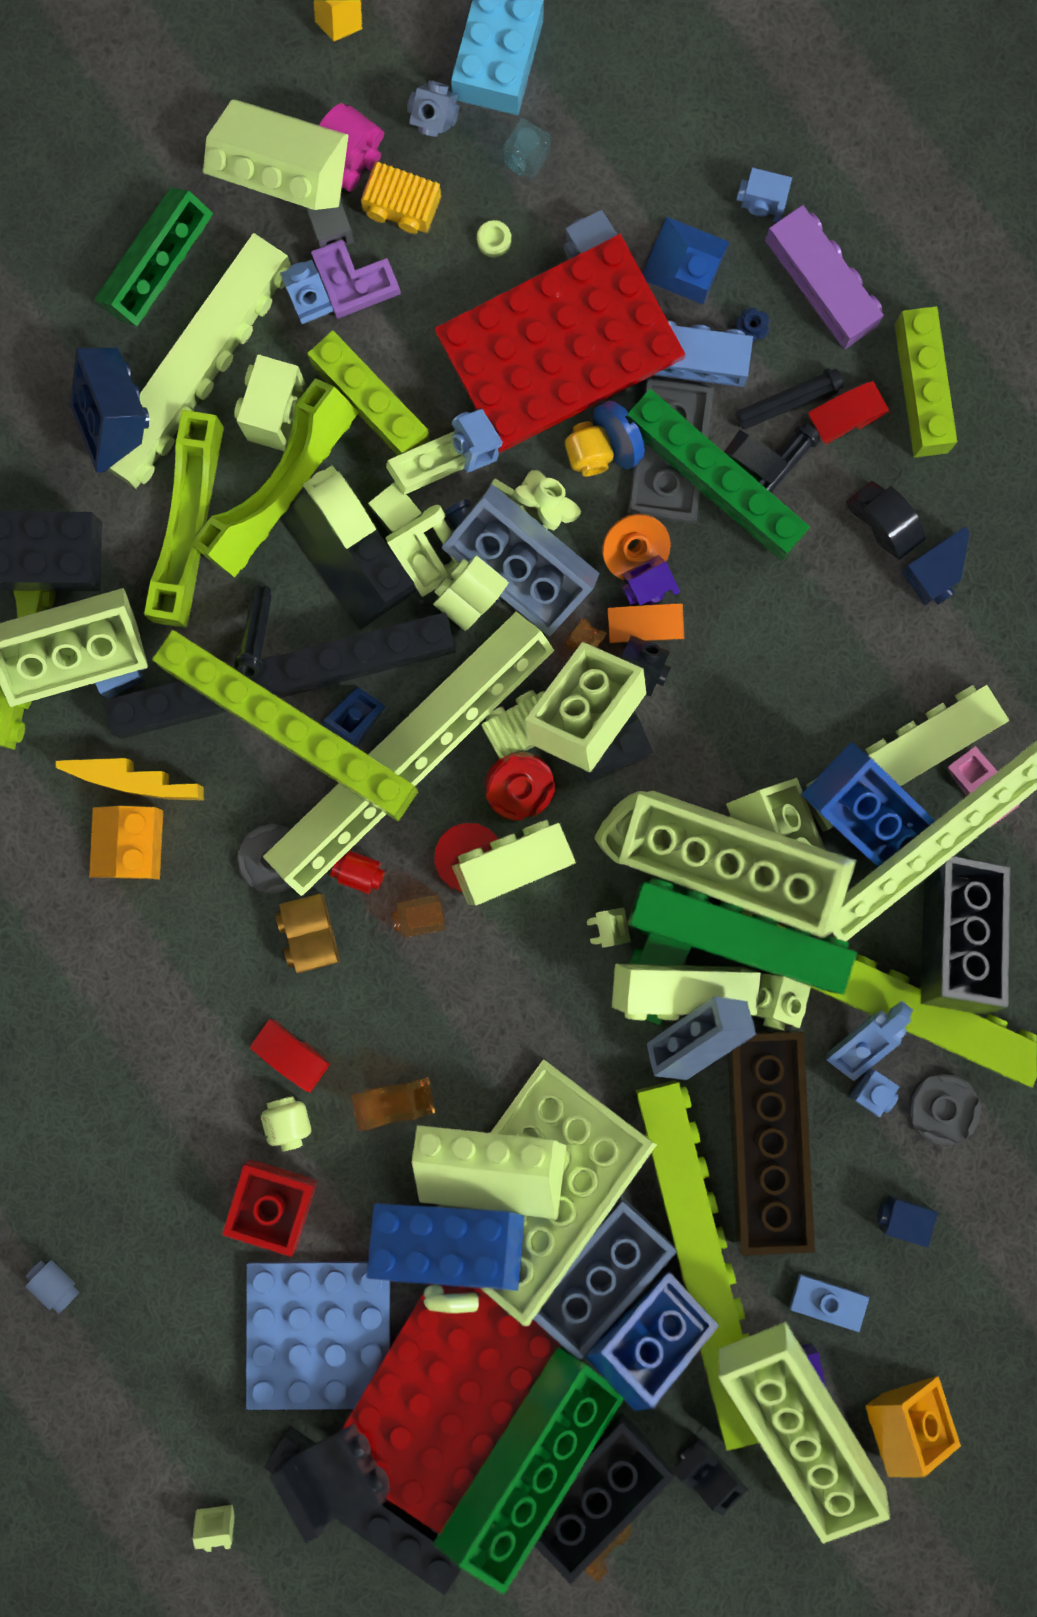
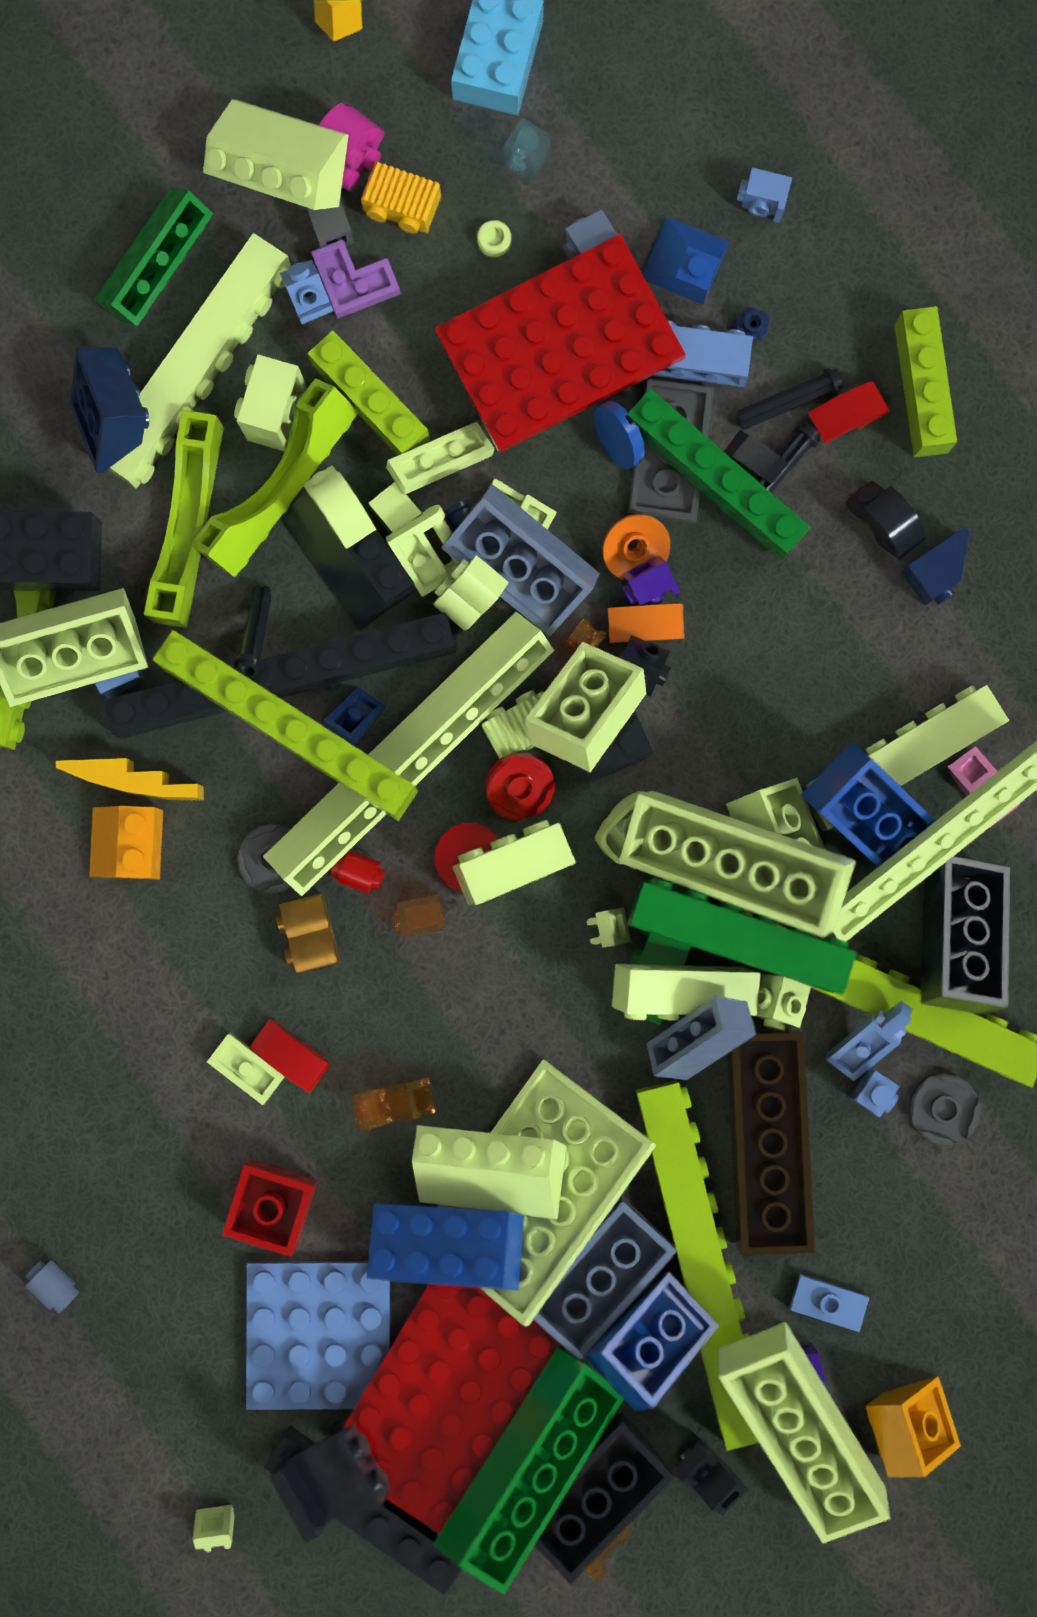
(245, 1068): none -> yellowish green plate
(286, 1123): yellowish green head -> none
(443, 103): sand blue brick -> none
(449, 1303): yellowish green arm -> none
(475, 439): medium blue brick -> none
(549, 499): yellowish green animal -> none
(589, 449): yellow head -> none
(824, 276): medium lavender brick -> none
(907, 1220): dark blue brick -> none

